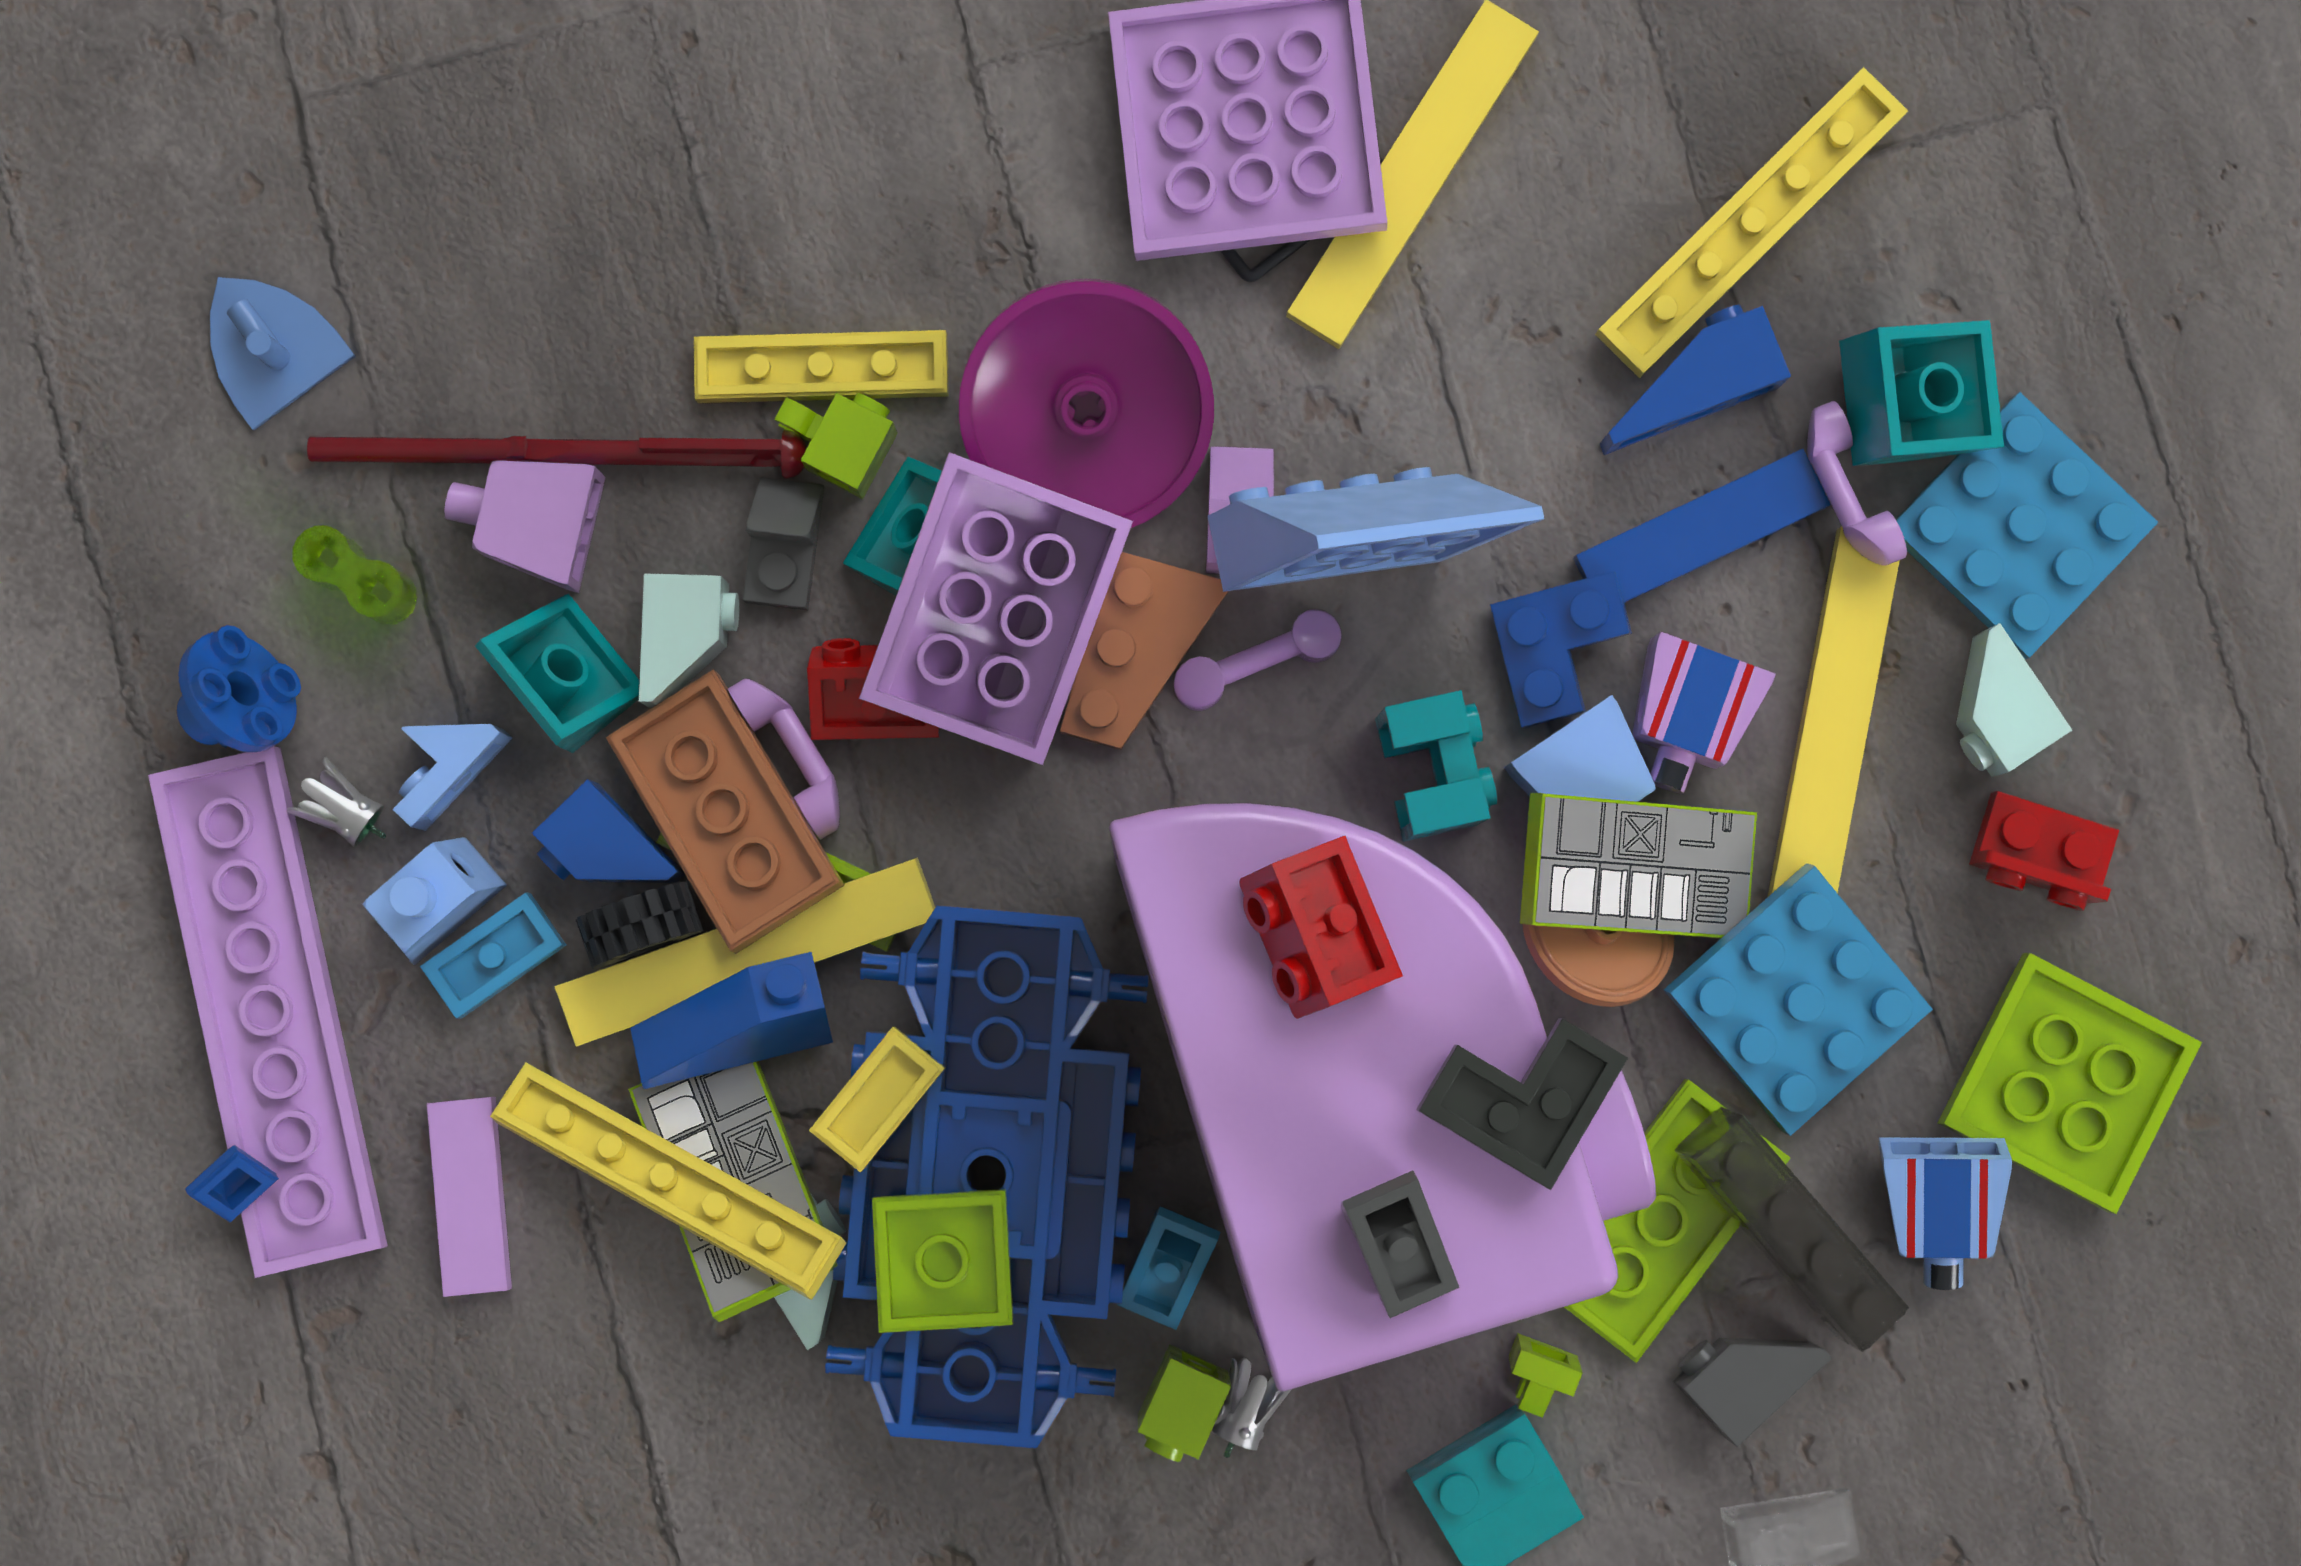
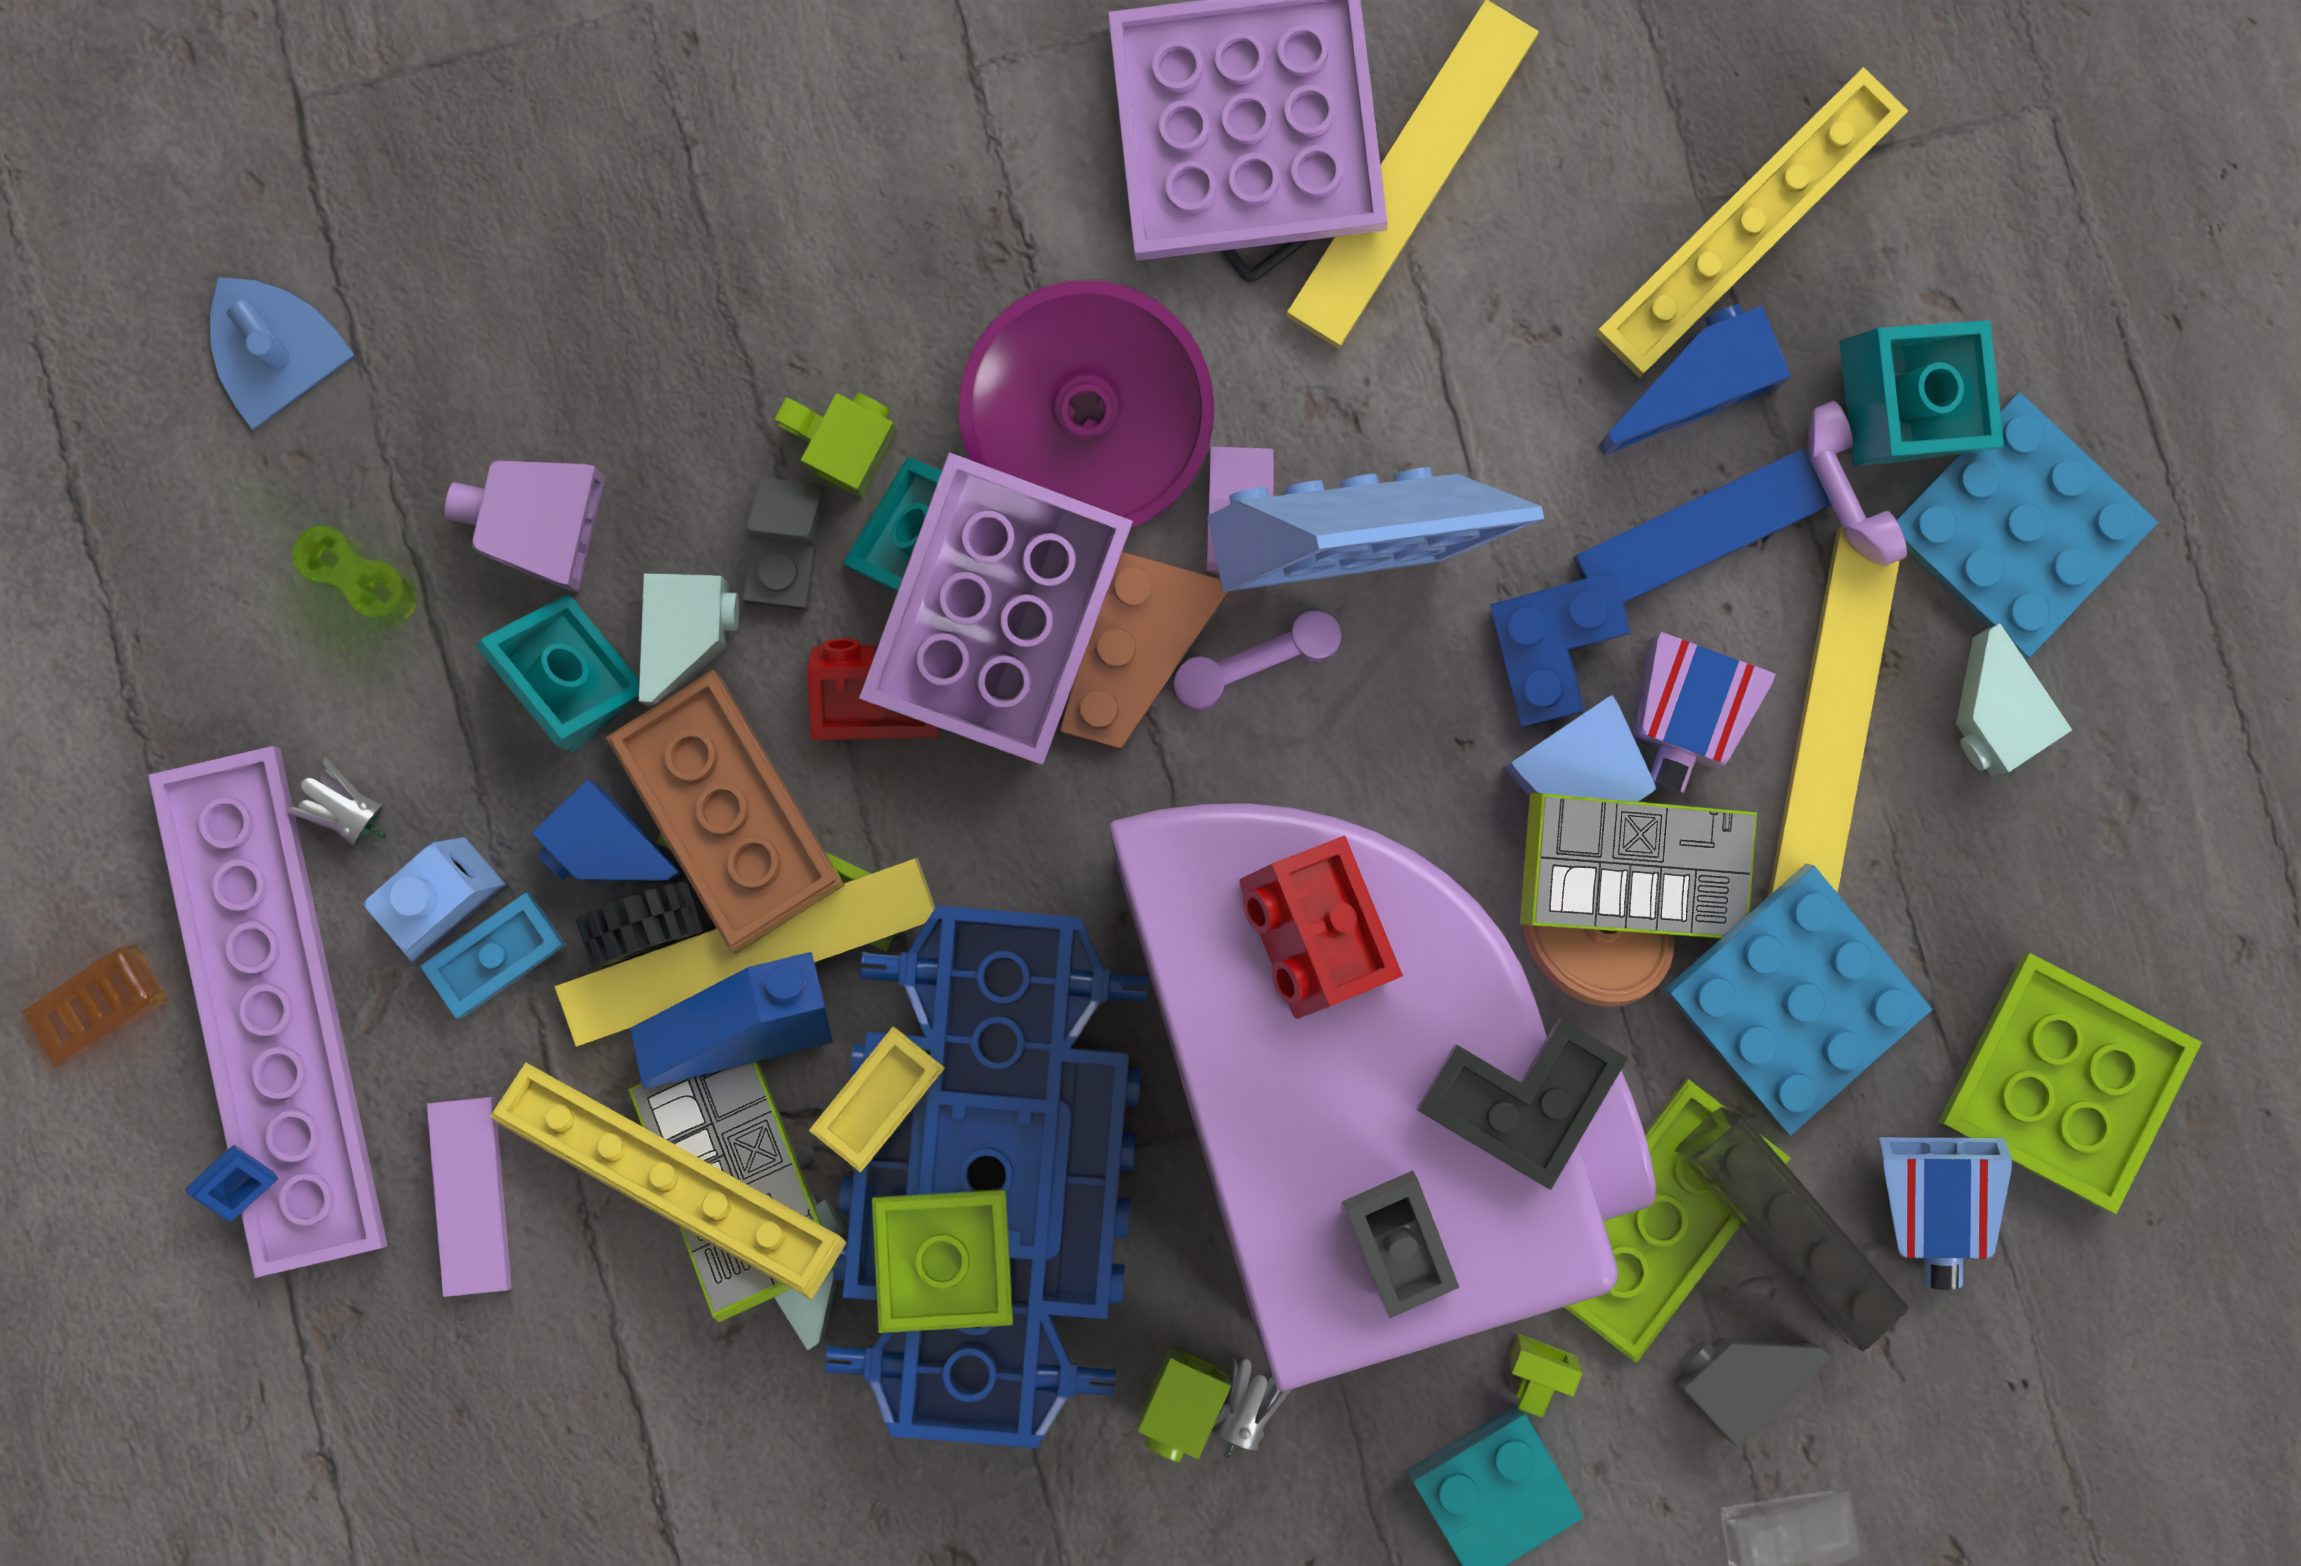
(137, 977): none -> clear orange slope
(235, 692): blue plate -> none
(460, 757): light blue slope -> none
(645, 451): dark red bar -> none
(820, 366): light yellow tile -> none
(821, 799): lavender bar -> none
(1168, 1267): dark azure slope -> none
(1449, 733): teal piece -> none
(2045, 849): red bracket -> none

